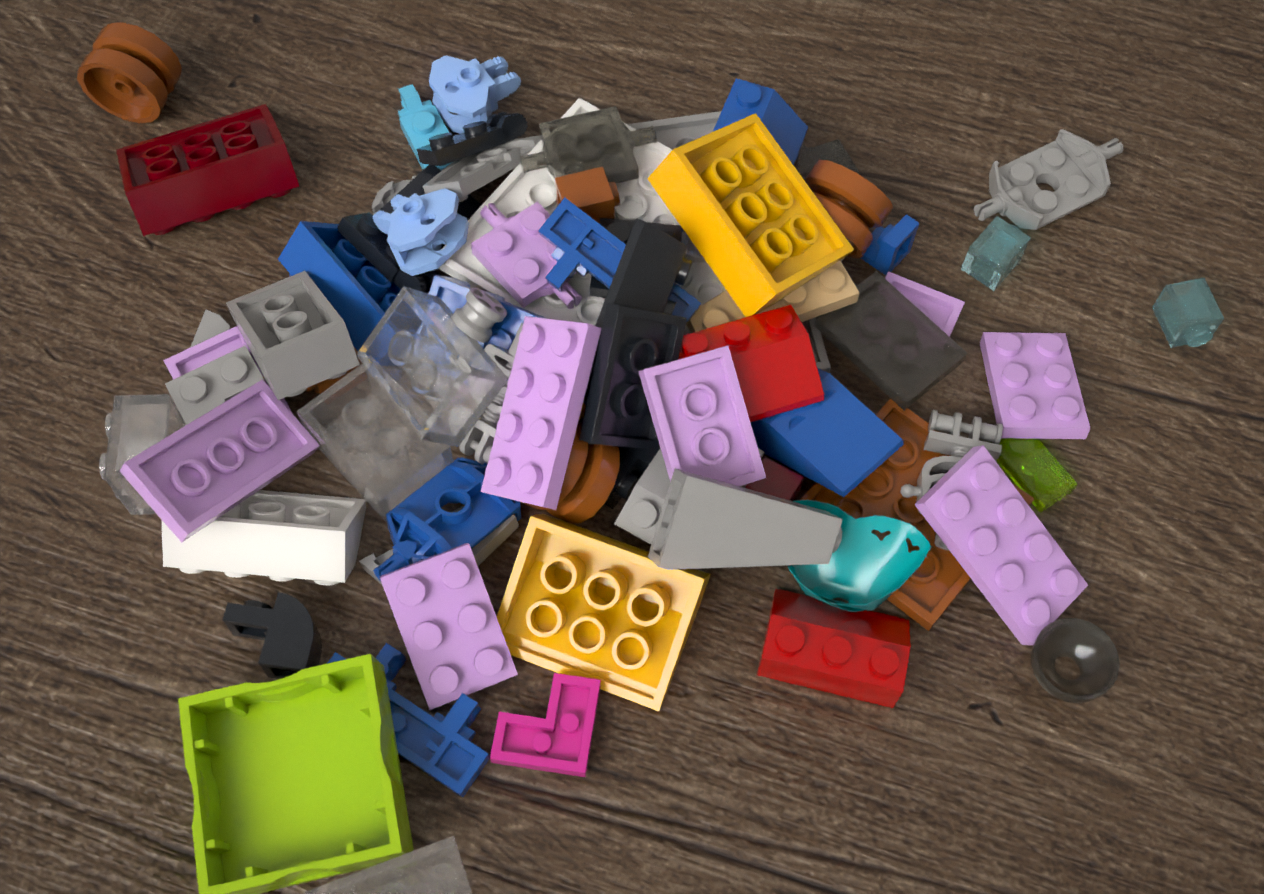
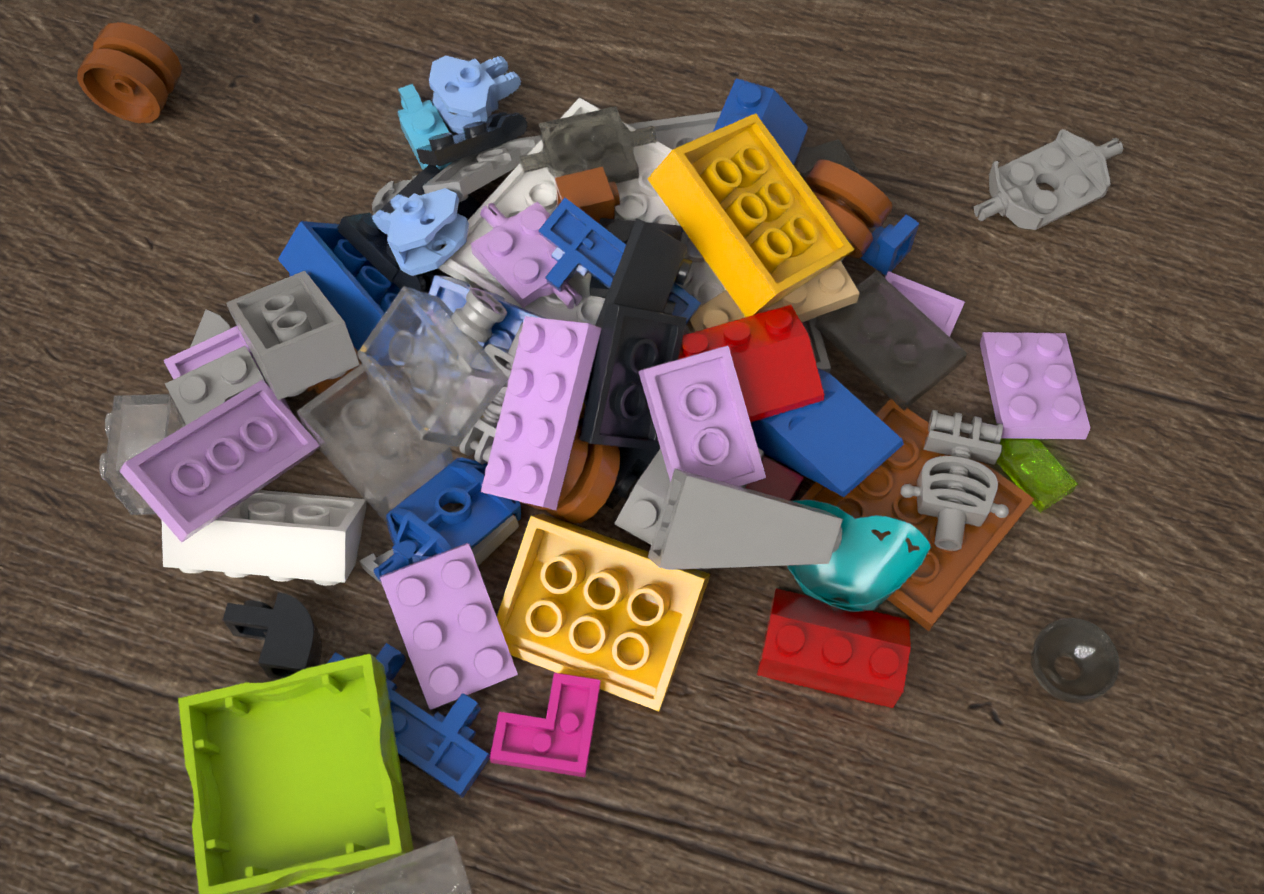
(205, 170): dark red slope -> none
(995, 253): clear light blue brick -> none
(1001, 544): lavender plate -> none
(1188, 313): clear light blue brick -> none

